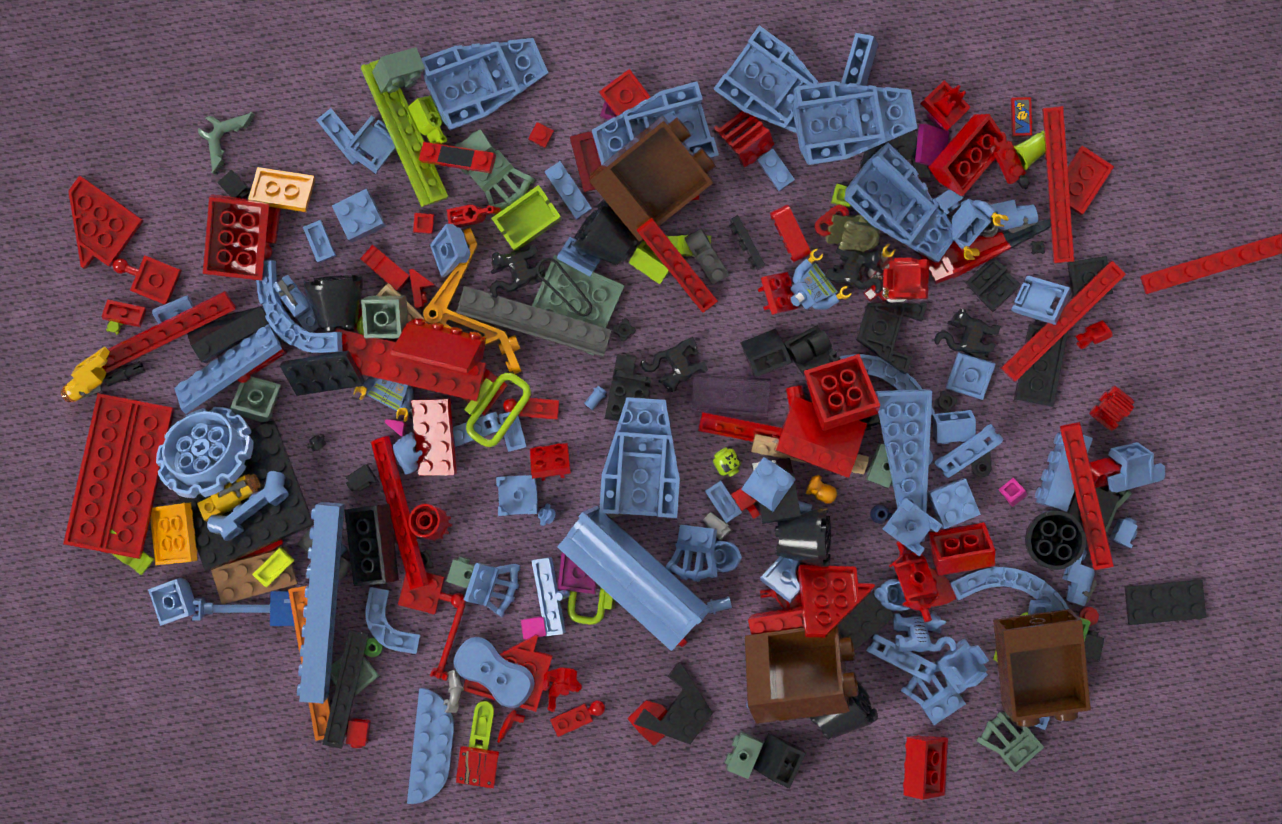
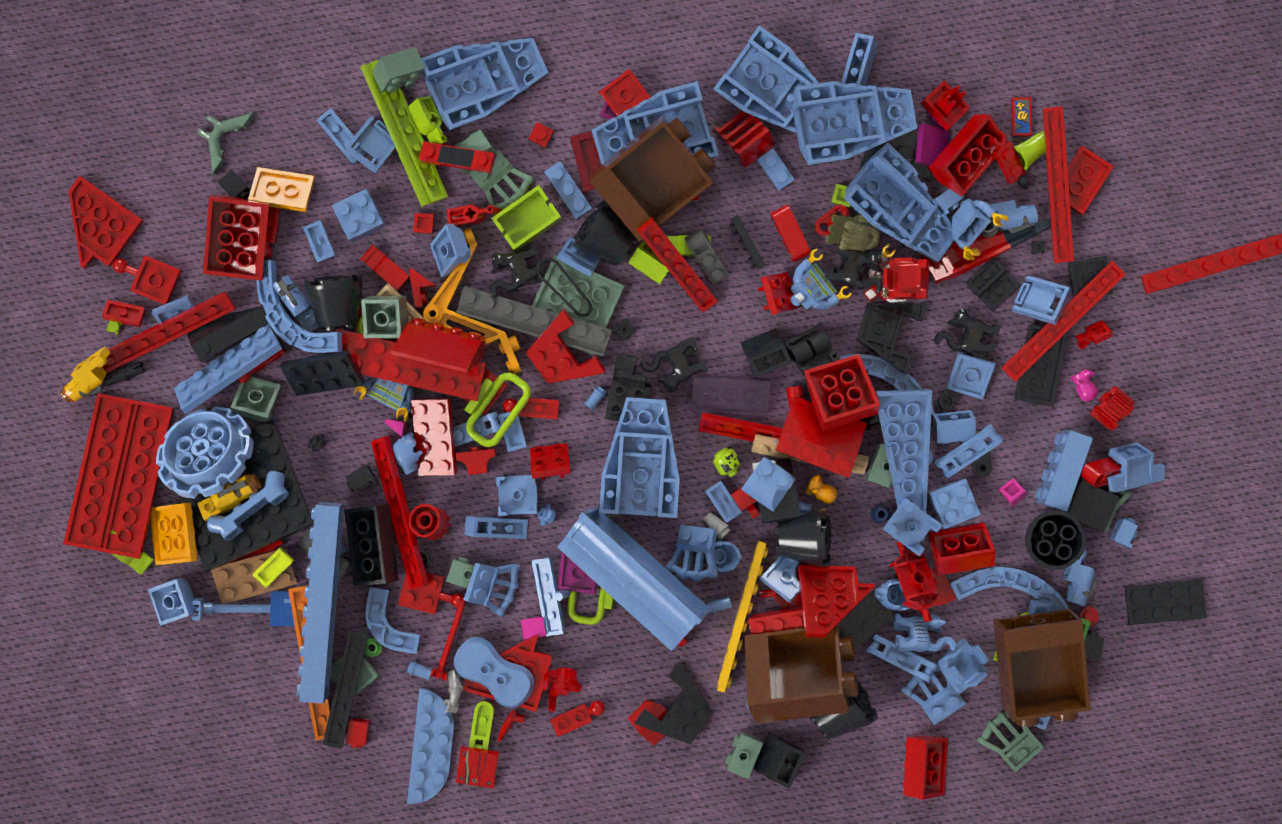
(419, 670): none -> medium blue pin
(476, 459): none -> red brick
(496, 527): none -> medium blue slope
(555, 359): none -> red wing
(740, 624): none -> yellow plate
(1084, 386): none -> dark pink animal
(1086, 495): red plate -> none

